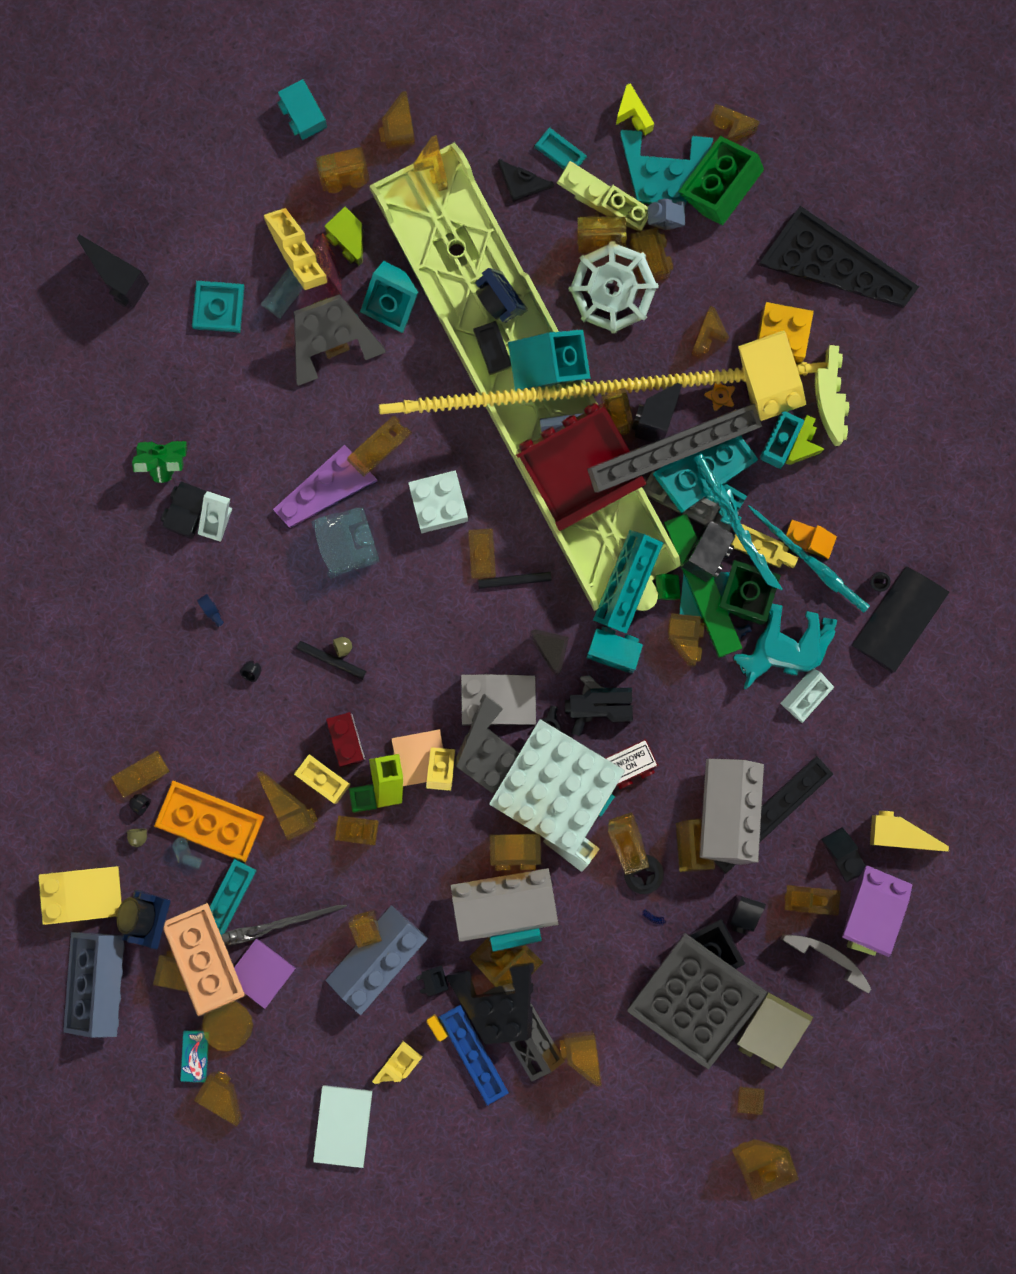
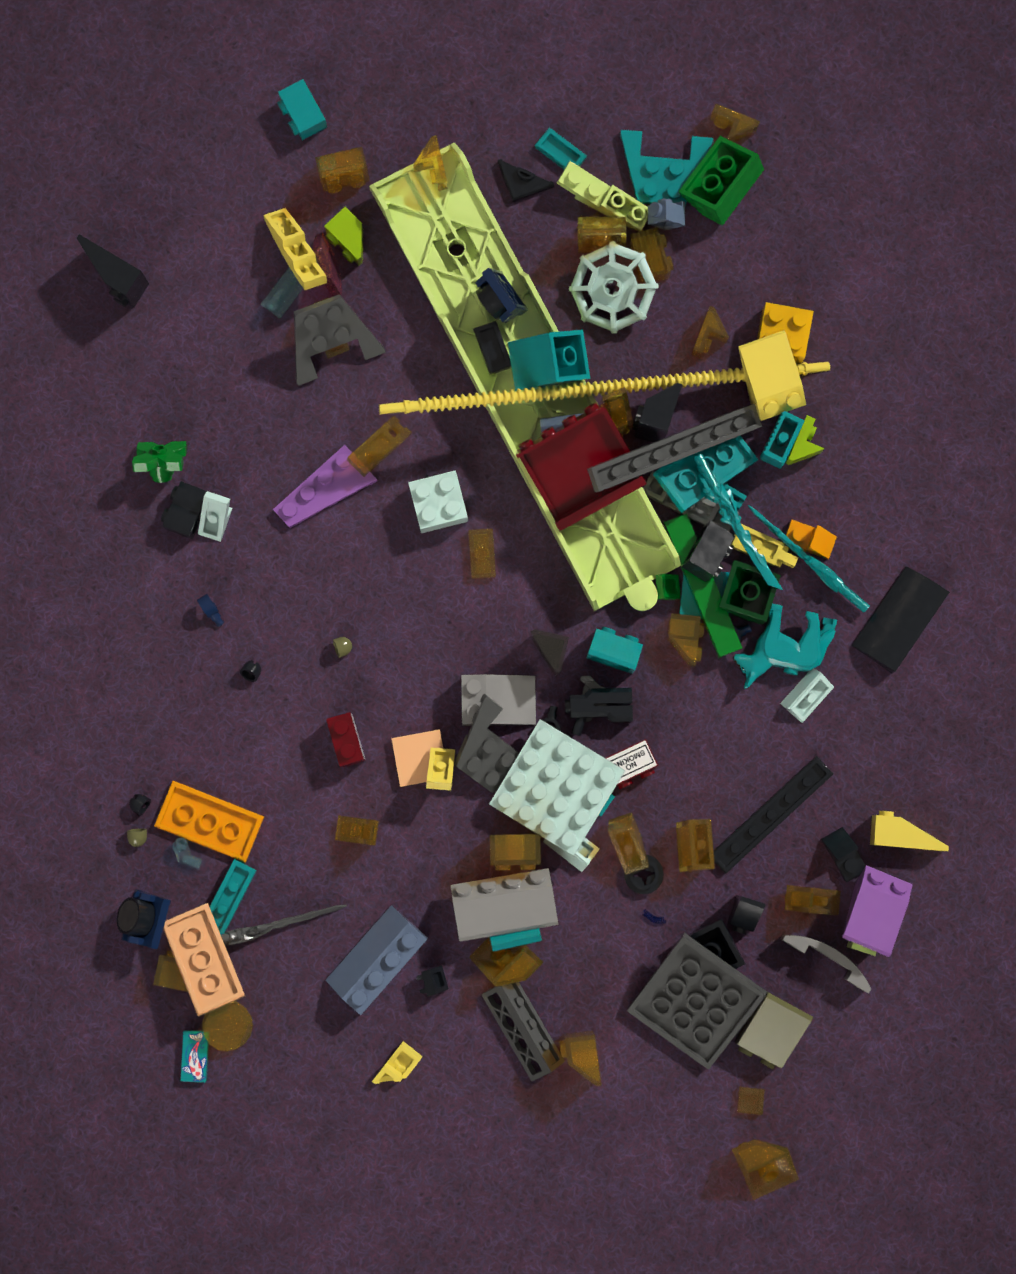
(80, 895): light yellow slope -> none
(94, 984): sand blue slope -> none
(140, 774): clear yellow slope -> none
(218, 306): teal tile -> none
(220, 1097): clear yellow slope -> none
(262, 973): medium lavender tile -> none
(290, 811): clear yellow slope -> none
(322, 779): light yellow panel -> none
(331, 660): black bar -> none
(342, 1126): light aqua tile -> none
(345, 541): clear light blue piece -> none
(363, 798): green tile -> none
(365, 928): clear yellow slope -> none
(387, 780): lime slope -> none
(390, 297): teal slope -> none
(397, 124): clear yellow slope -> none
(436, 1027): yellow tile -> none
(473, 1054): blue tile -> none
(498, 1015): black wing -> none
(514, 580): black bar -> none
(629, 582): teal fence -> none
(632, 106): neon yellow slope -> none
(725, 400): light orange plate -> none
(732, 811): light grey slope -> none
(825, 256): black wing -> none
(831, 404): yellowish green slope -> none
(880, 586): black hinge -> none

